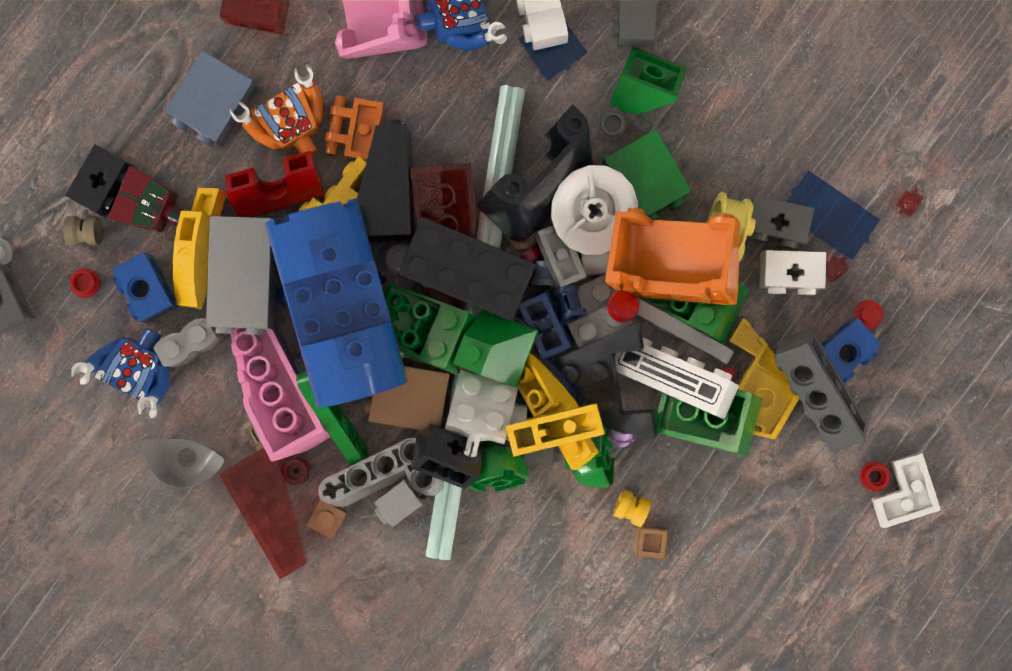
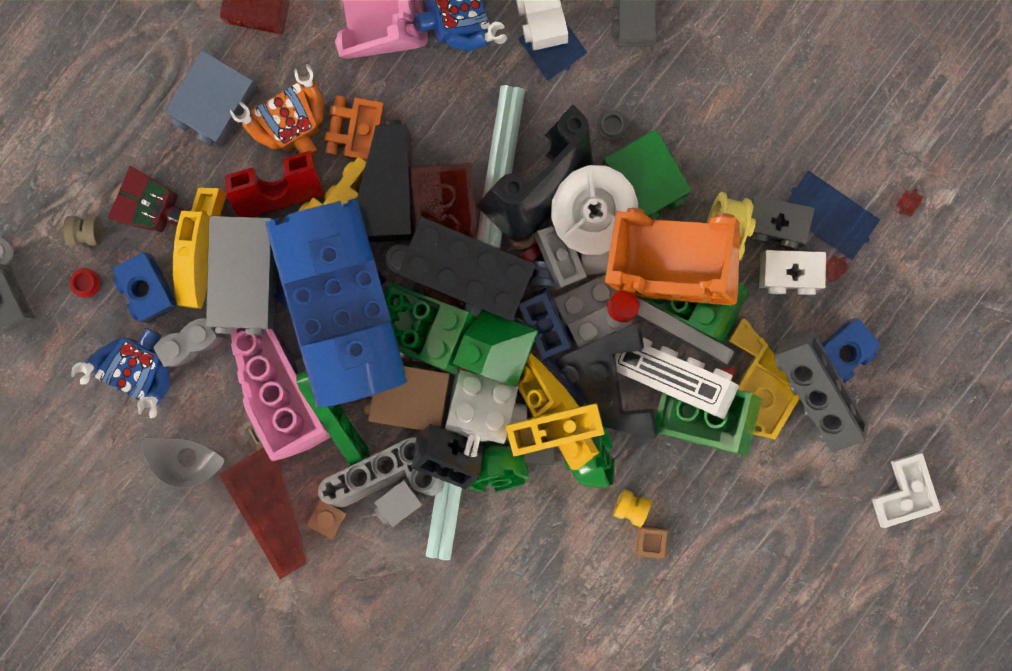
(86, 186): black brick -> none
(295, 478): dark red plate -> none
(569, 303): dark blue bush -> none
(620, 438): lavender plate -> none
(647, 83): green slope -> none
(869, 313): red plate -> none
(883, 476): red plate -> none

